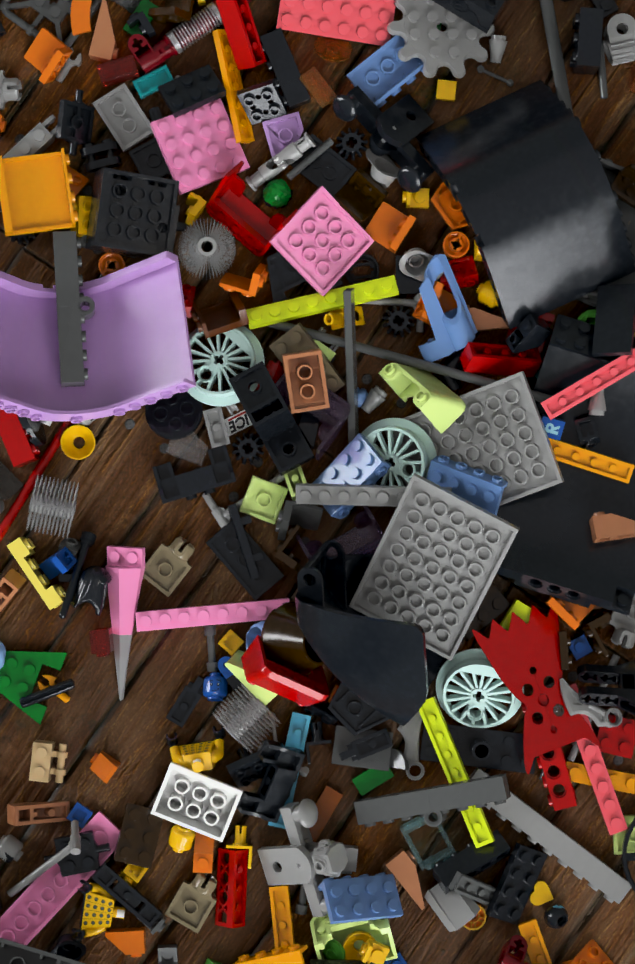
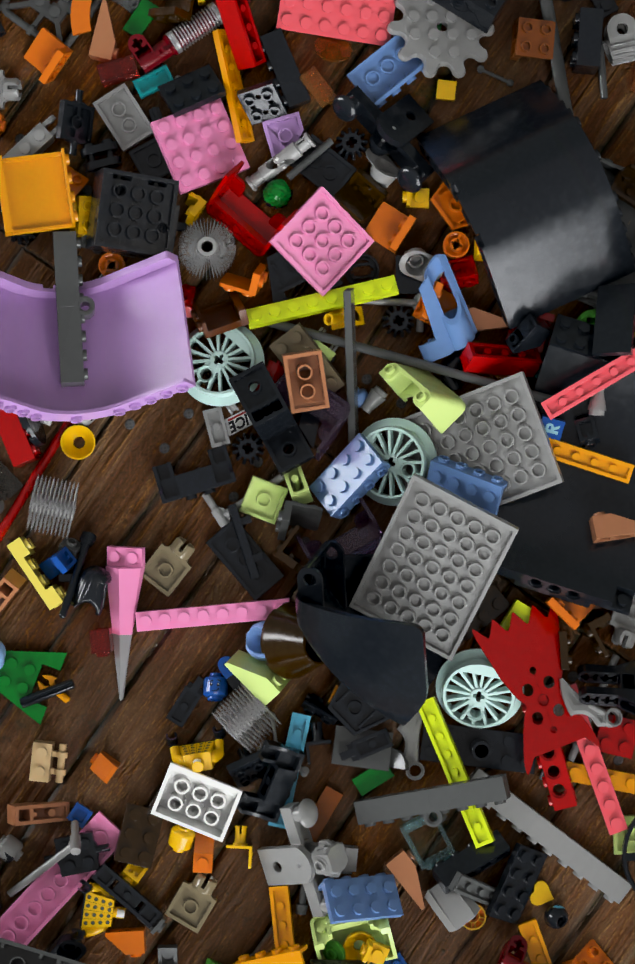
(68, 65): light grey bar -> none
(145, 26): black bracket -> none
(174, 416): black tile -> none
(188, 449): clear wing -> none
(212, 664): dark grey bar -> none
(231, 642): yellow tile -> none
(235, 887): red fence -> none
(281, 680): red windscreen -> none
(350, 494): light grey plate -> none
(486, 295): yellow head -> none
(497, 47): light grey cone -> none
(532, 39): none -> dark orange bracket
(580, 647): blue plate -> none

